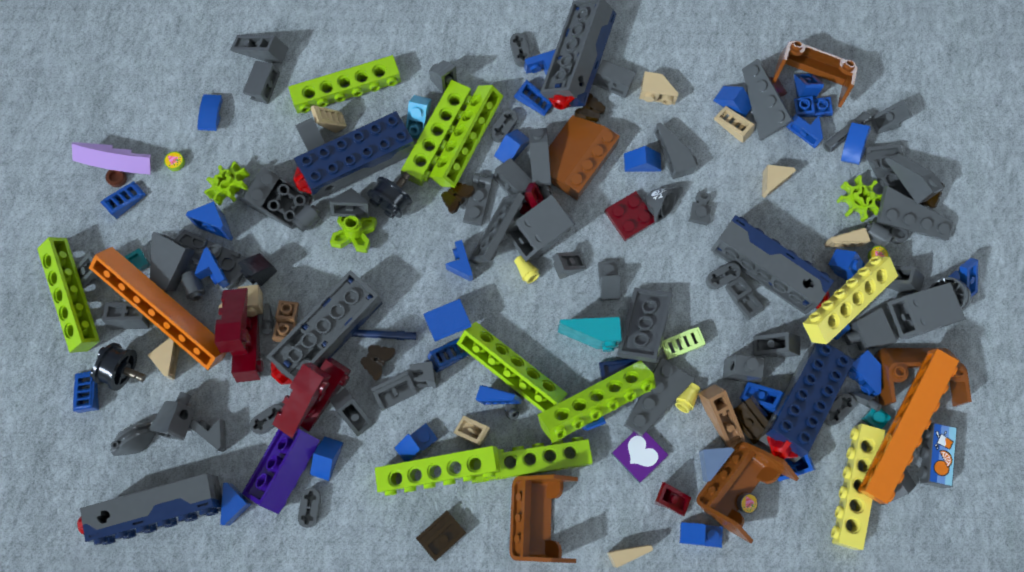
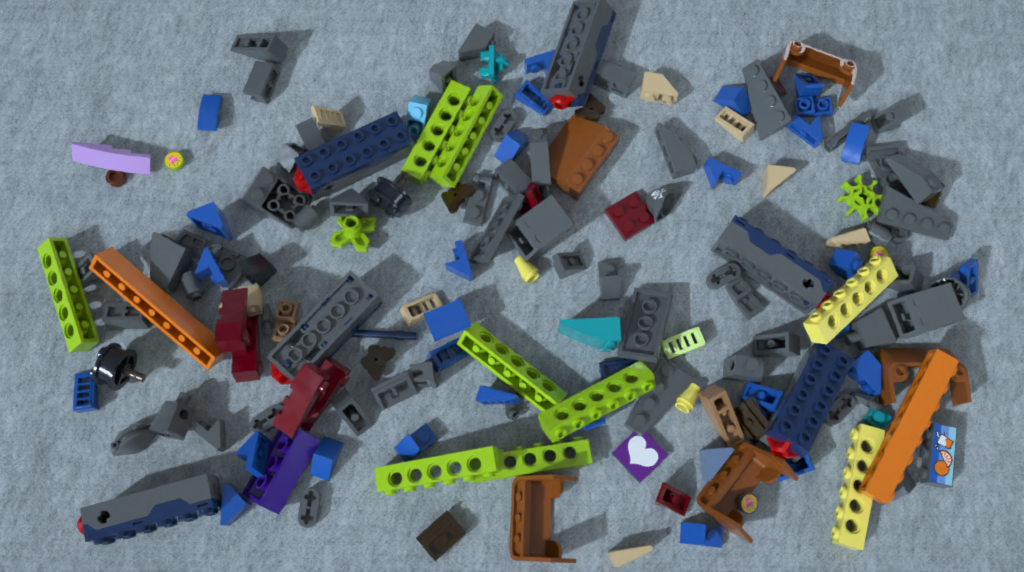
(120, 194): blue slope -> none
(138, 259): teal plate -> none
(166, 358): tan slope -> none
(227, 183): lime gear -> none
(255, 453): none -> blue slope
(286, 157): none -> brick
(336, 81): lime brick -> none
(418, 303): none -> tan slope
(472, 431): tan slope -> none
(476, 42): none -> dark grey slope
(496, 62): none -> teal hips
(517, 50): dark grey beam -> none
(642, 160): blue slope -> none
(700, 211): dark grey plate -> none
(716, 170): none -> blue slope

